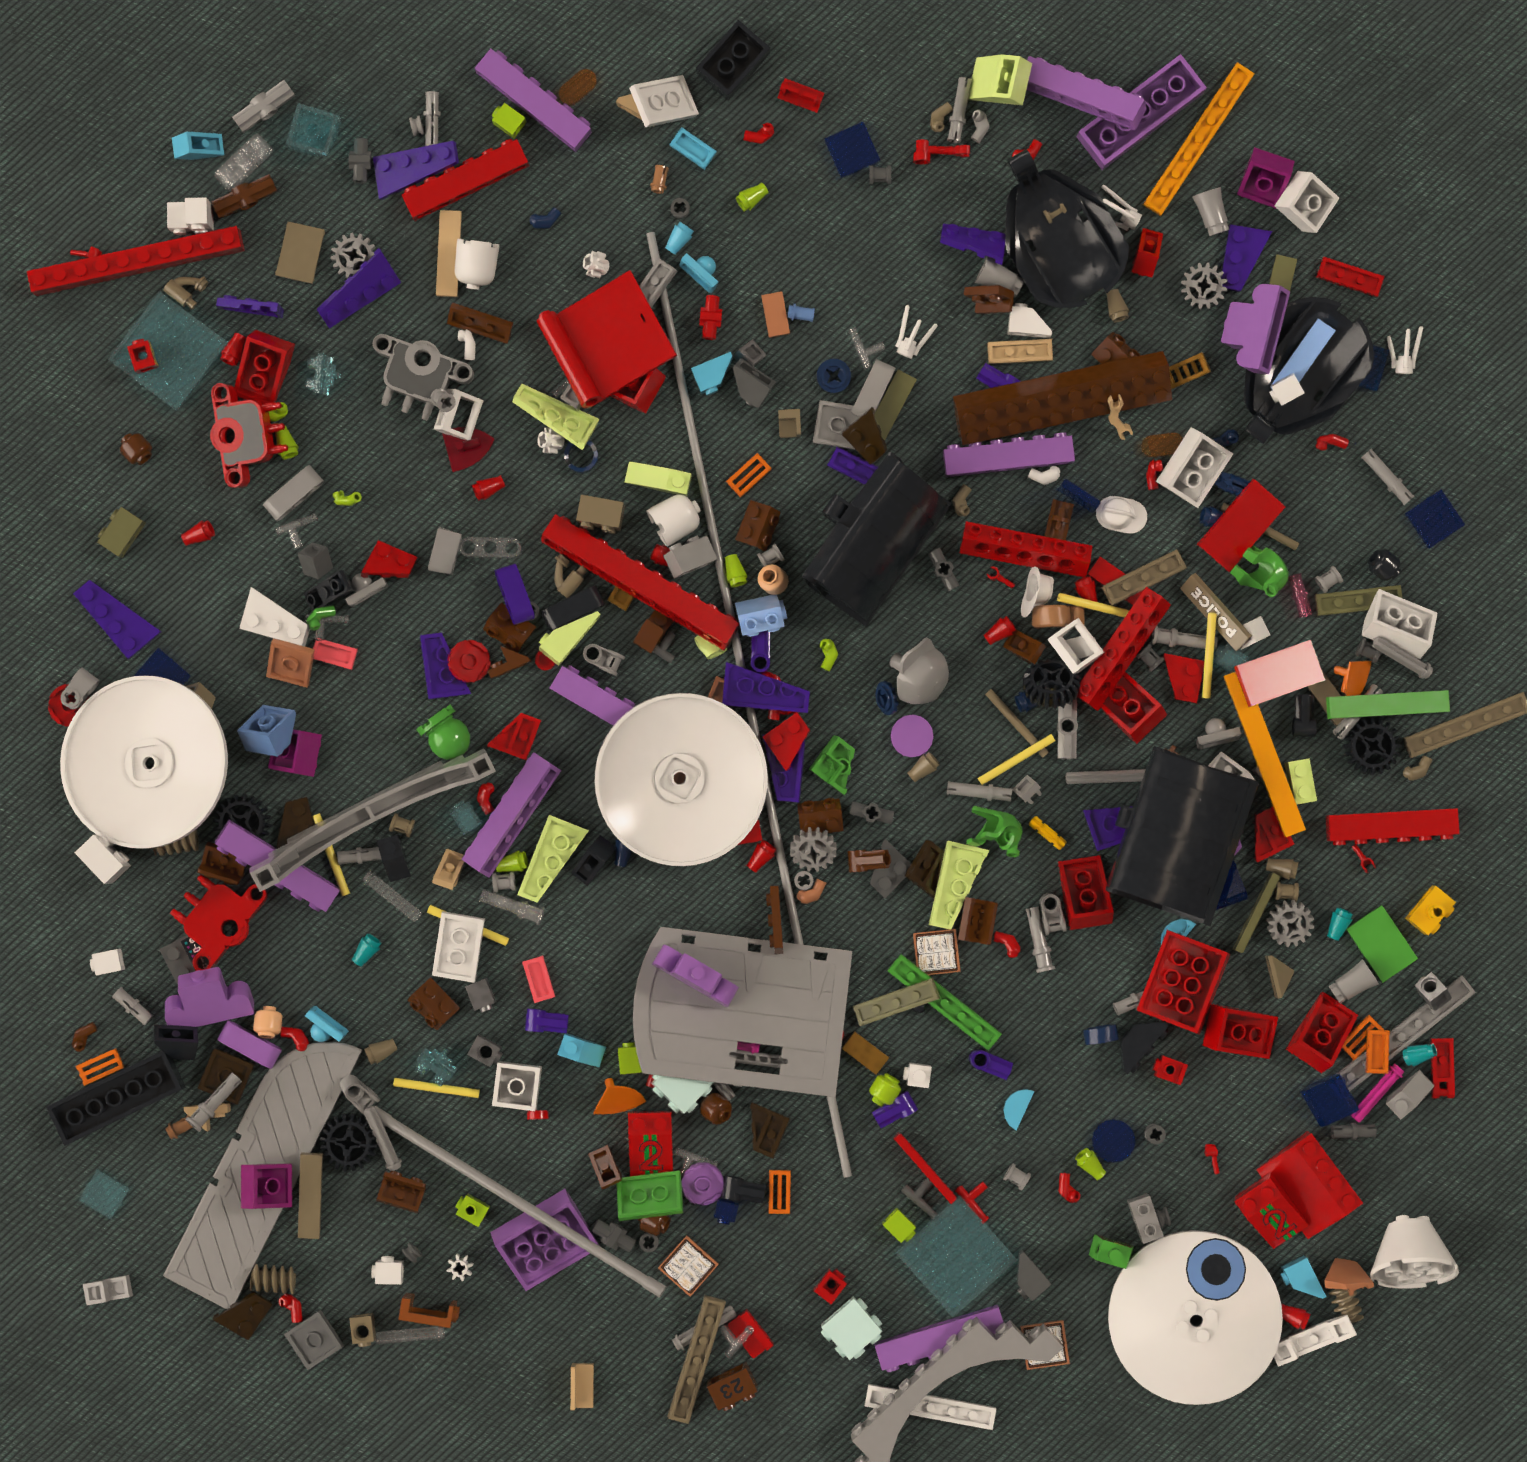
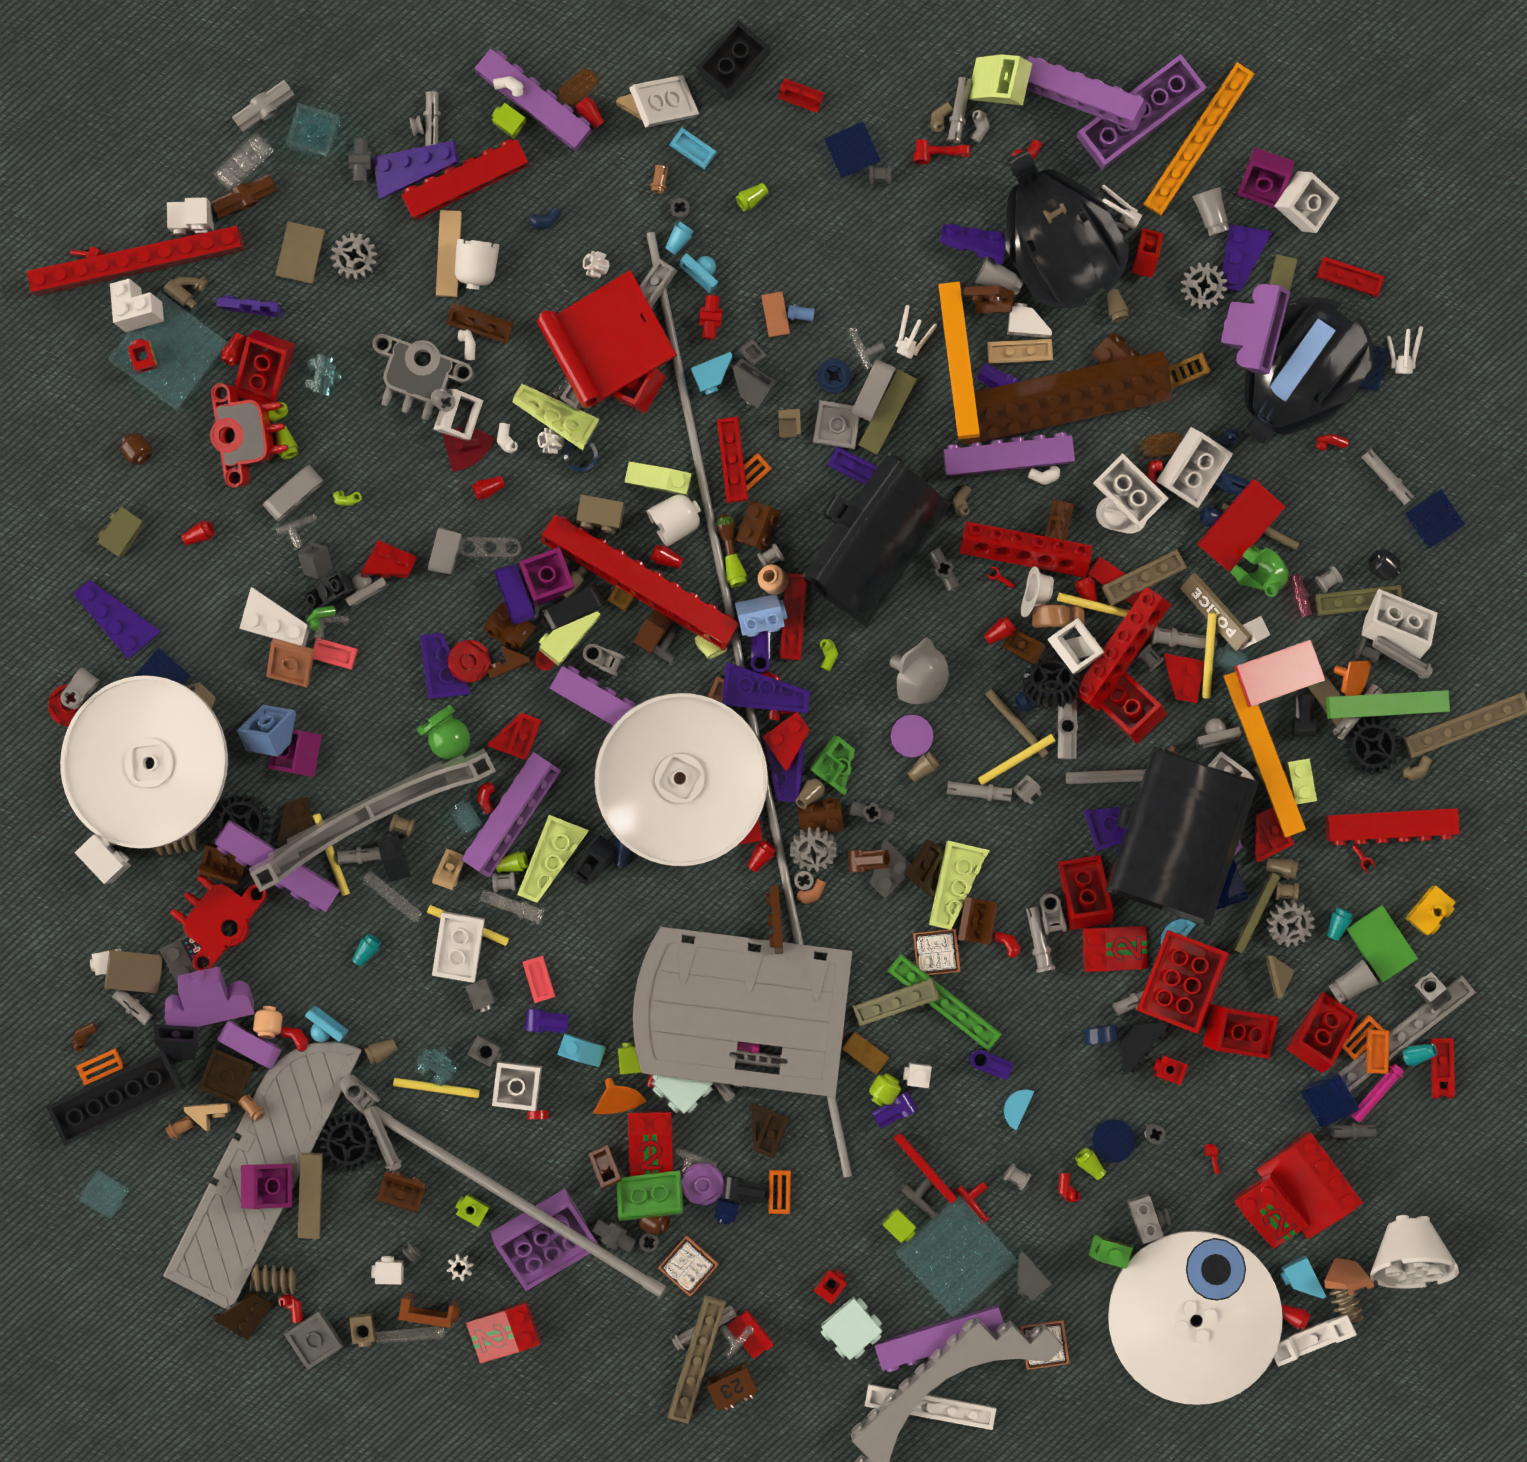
(107, 1290): light grey slope -> none
(132, 308): none -> white brick
(133, 971): none -> dark tan piece
(197, 145): medium azure slope -> none
(207, 1109): light grey pin -> none
(252, 1108): none -> medium nougat pin
(365, 286): dark purple wing -> none
(433, 1004): reddish brown bracket -> none
(504, 440): none -> white arm
(504, 1332): none -> red slope
(510, 83): none -> white arm
(546, 576): none -> magenta slope
(582, 1385): tan panel -> none
(589, 111): none -> red cone
(690, 557): light grey brick -> none
(695, 975): medium lavender brick -> none
(715, 1108): reddish brown head -> none
(725, 527): none -> reddish brown piece
(732, 460): none -> red tile
(761, 135): red arm -> none
(795, 606): none -> red tile
(811, 792): none -> dark tan cone
(866, 436): dark brown wing -> none
(886, 698): dark blue gear -> none
(959, 360): none -> light orange tile
(1001, 827): bright green piece -> none
(1048, 833): yellow axle -> none
(1079, 495): clear blue tile -> none
(1114, 948): none -> red slope
(1115, 408): tan piece -> none
(1130, 490): none -> white slope
(1286, 389): white brick -> none
(1409, 1094): light grey slope -> none

